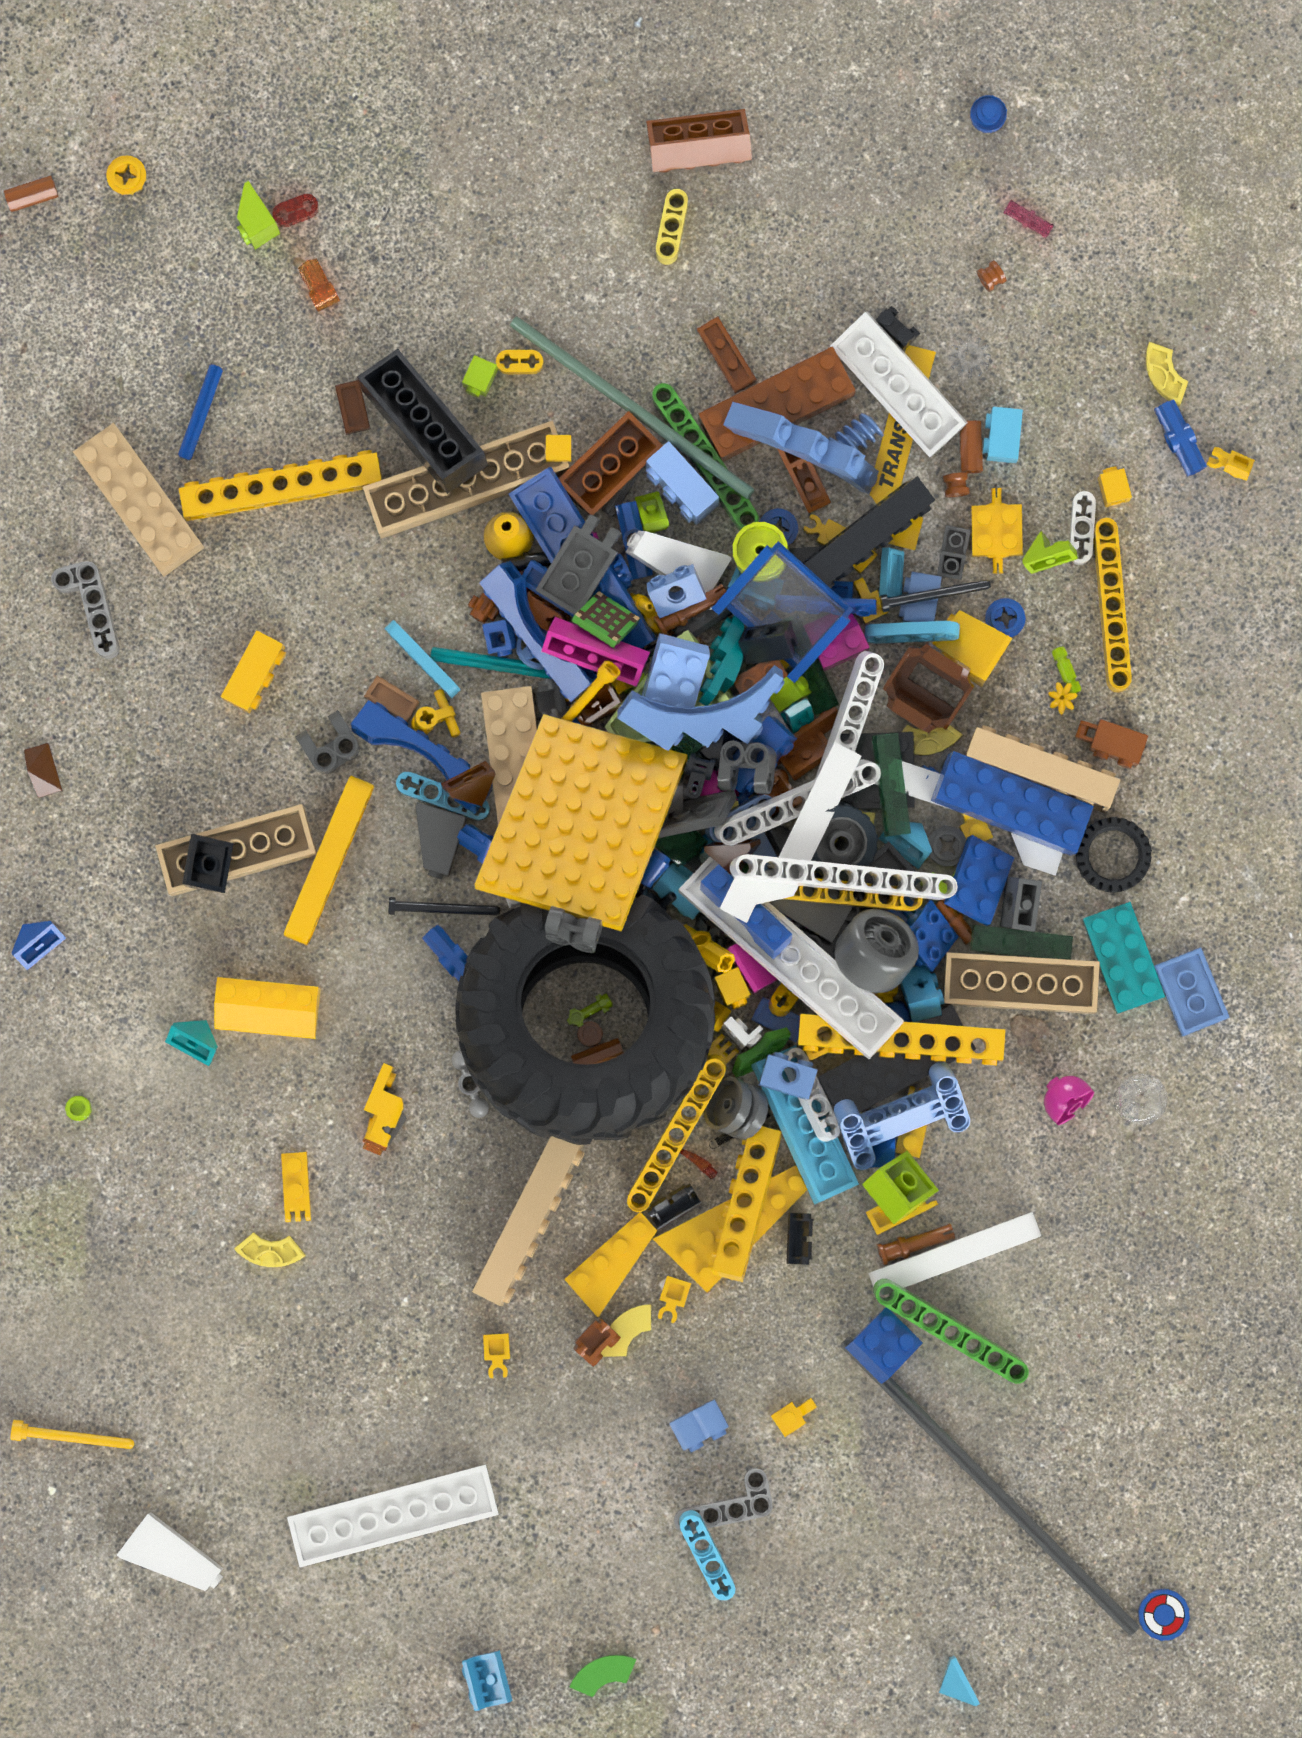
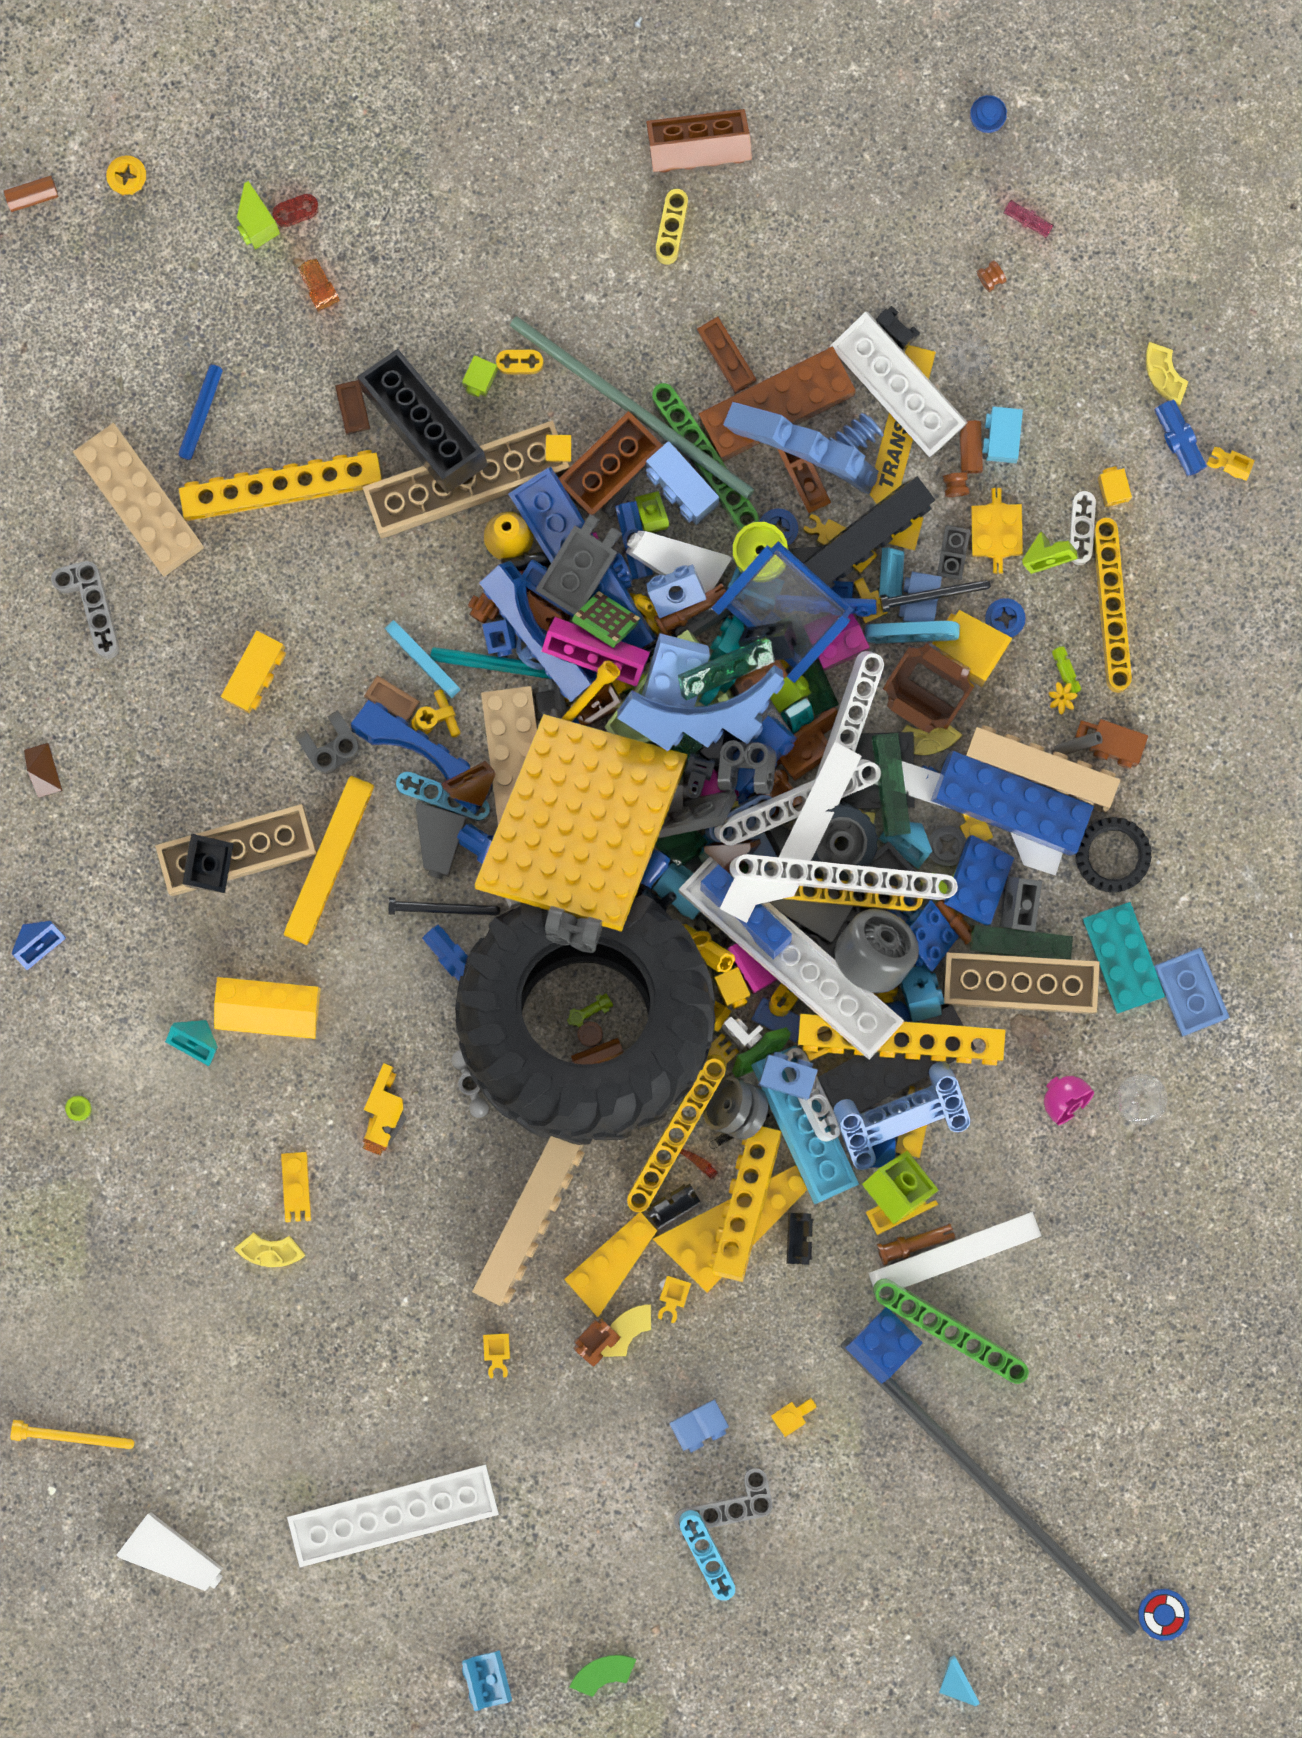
(725, 668): none -> clear green plate
(1079, 743): none -> dark grey piece

